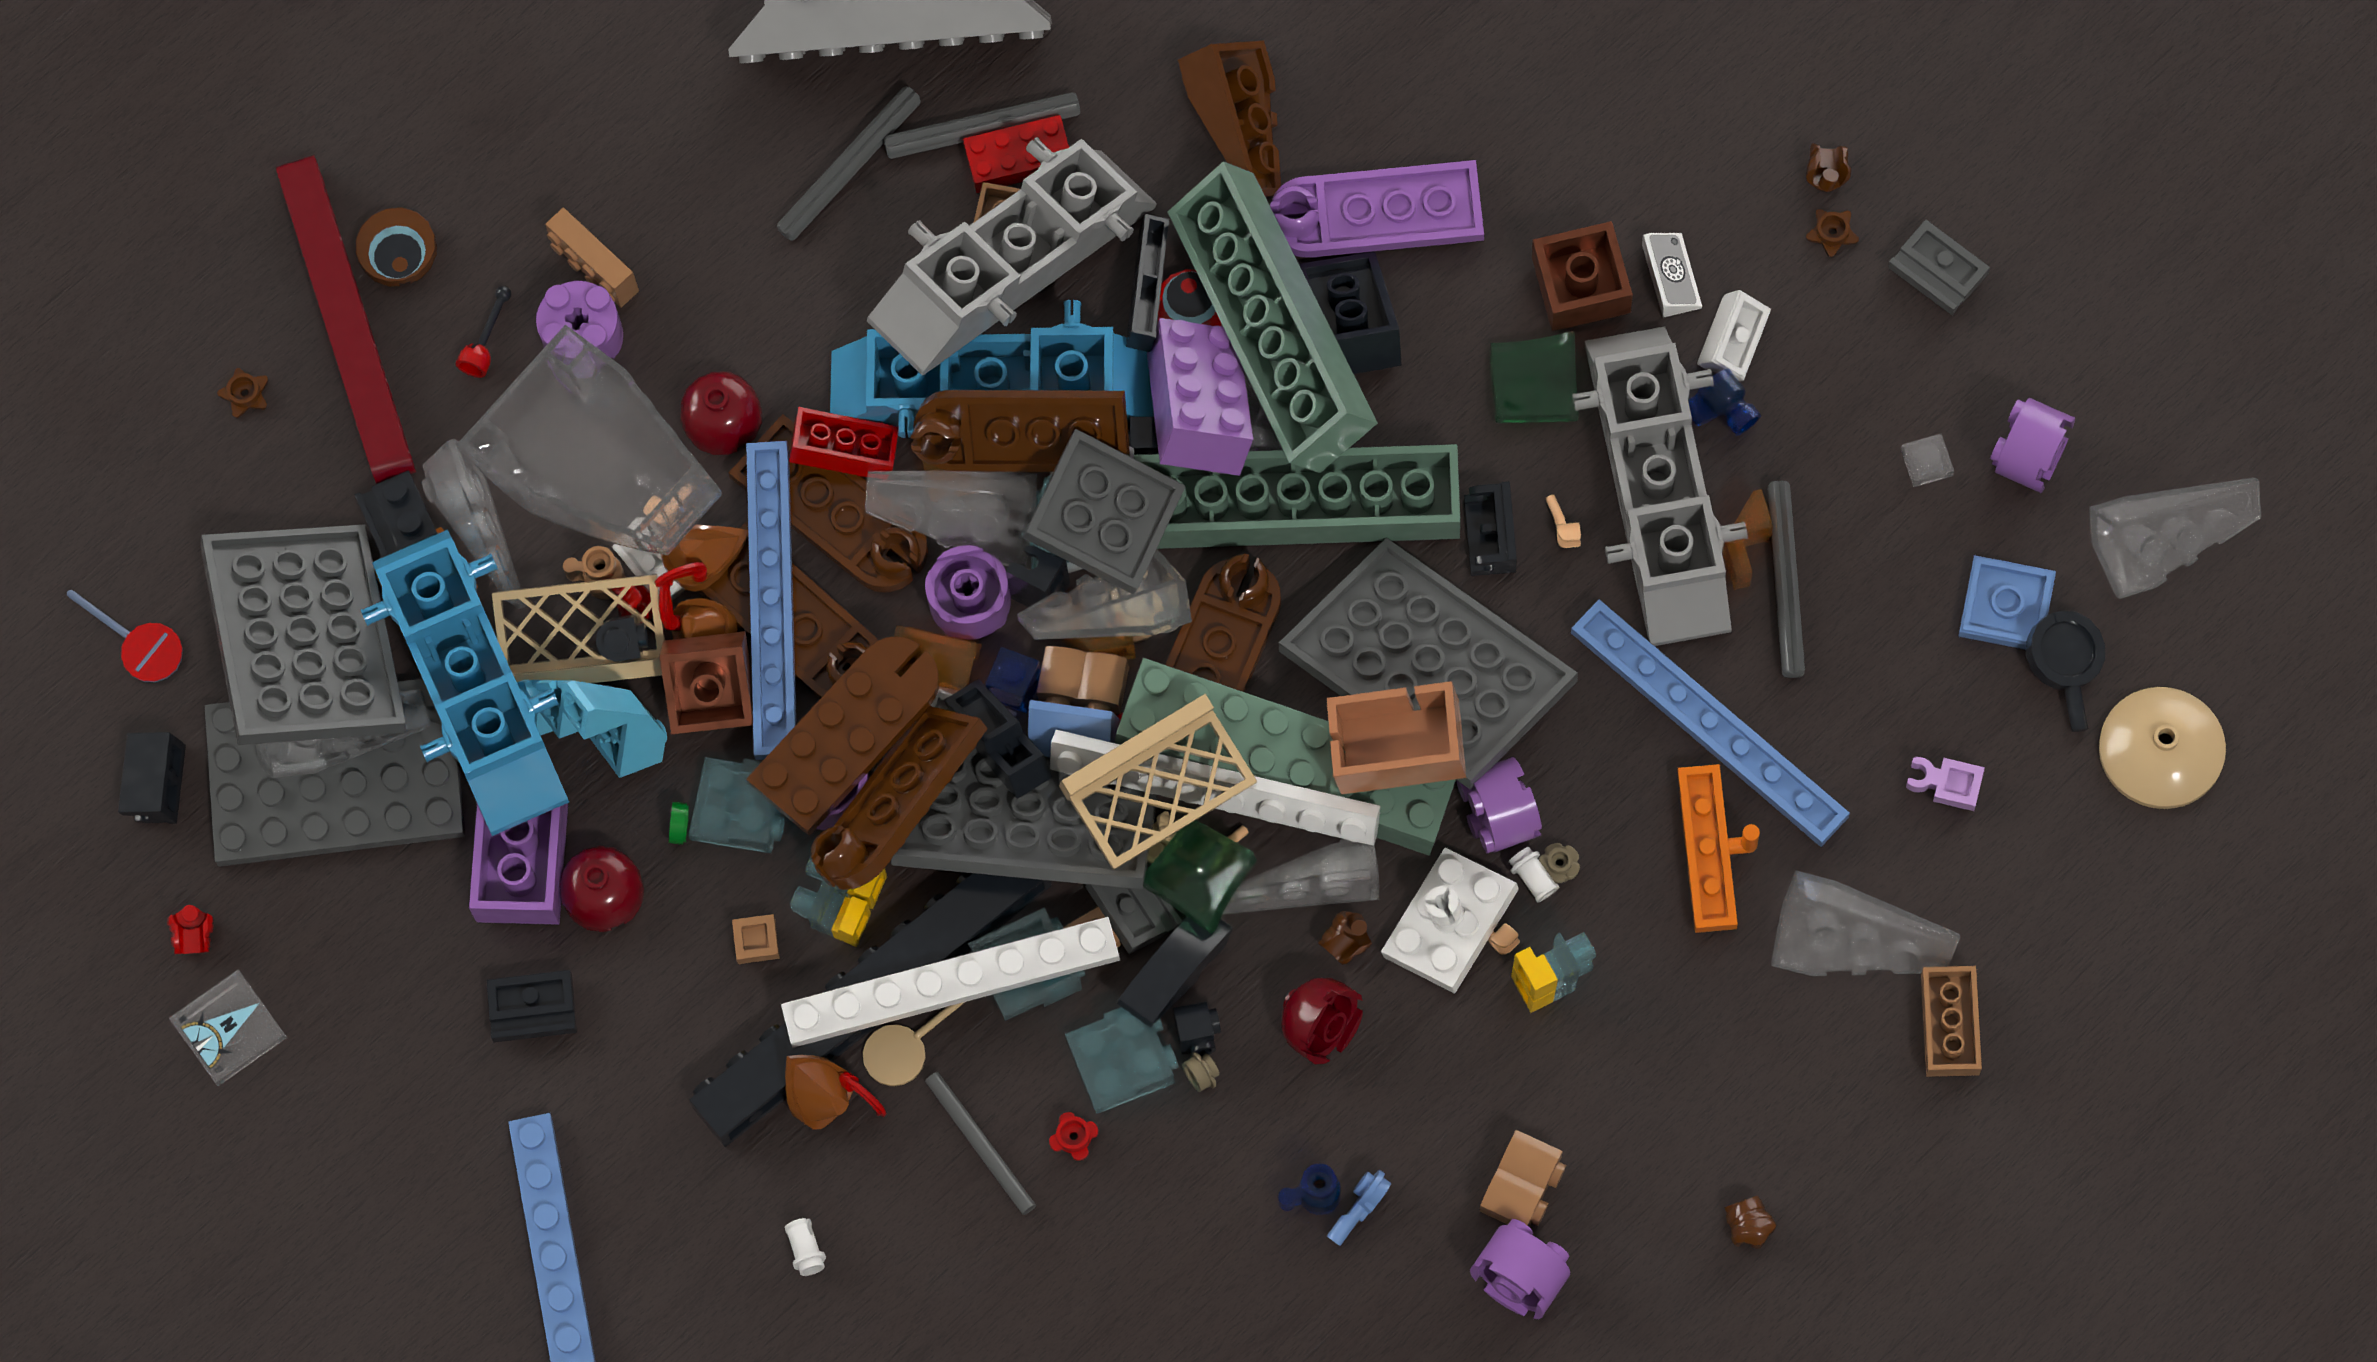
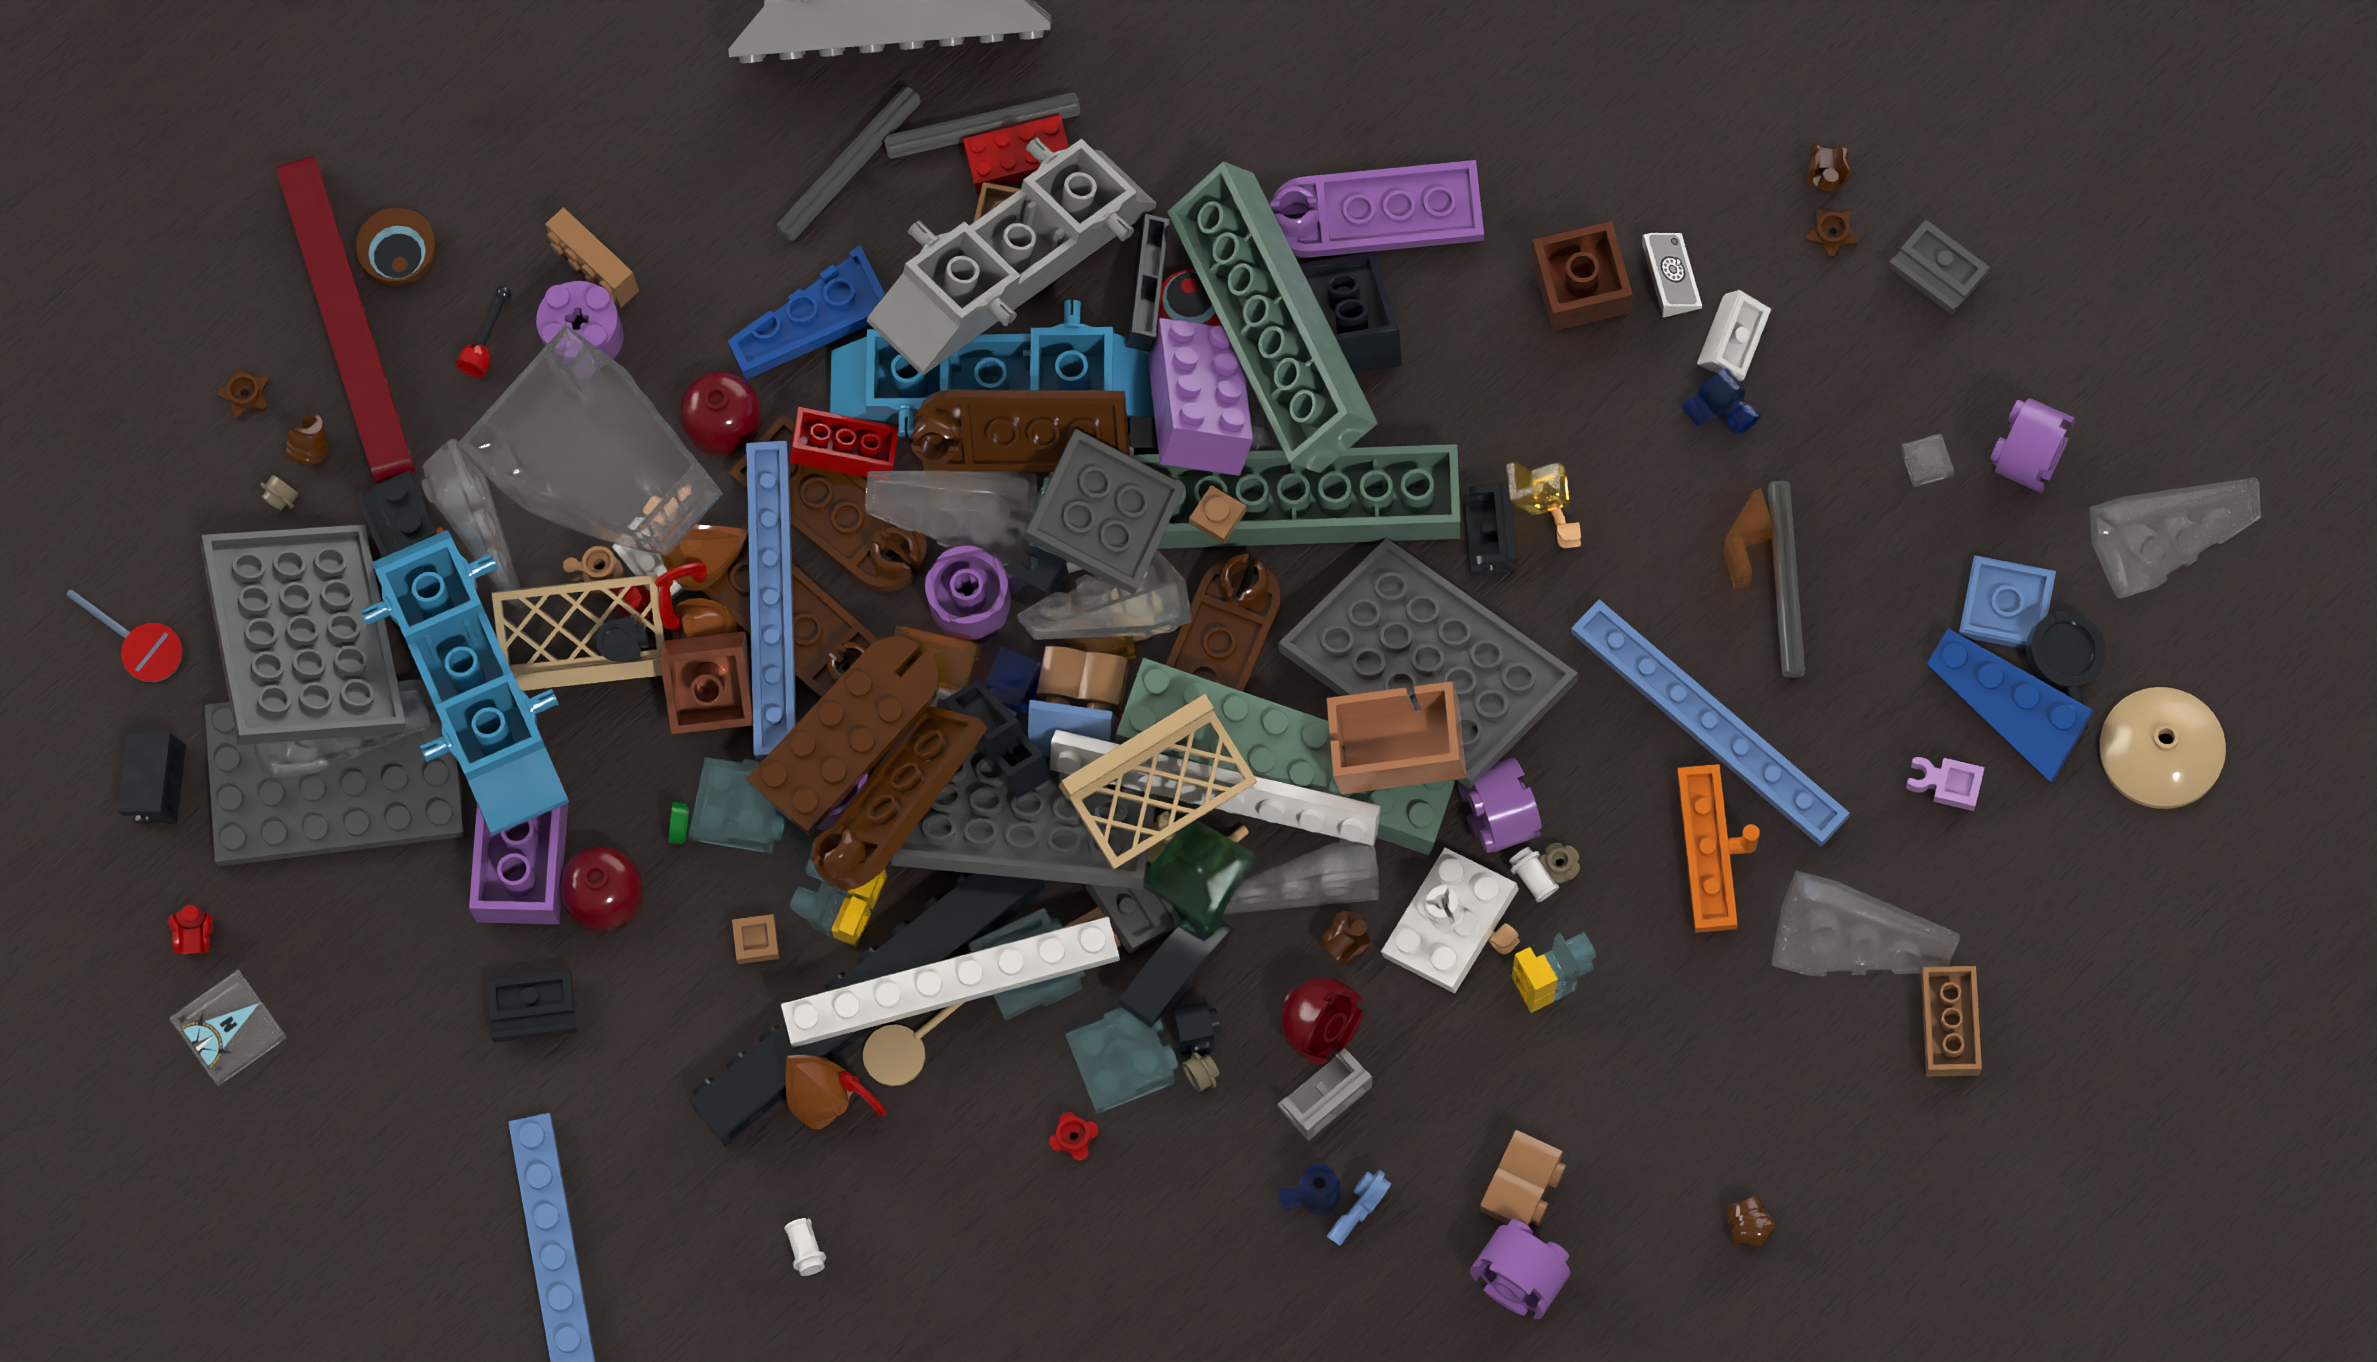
(278, 493): none -> dark tan plate
(309, 443): none -> reddish brown arm
(608, 716): medium azure brick -> none
(811, 317): none -> blue wing
(980, 1143): dark grey bar -> none
(1217, 514): none -> medium nougat plate
(1232, 96): reddish brown wedge -> none
(1326, 1094): none -> light grey hinge
(1534, 379): clear green plate -> none
(1538, 489): none -> clear yellow panel
(1660, 484): light grey piece -> none
(2017, 705): none -> blue wing

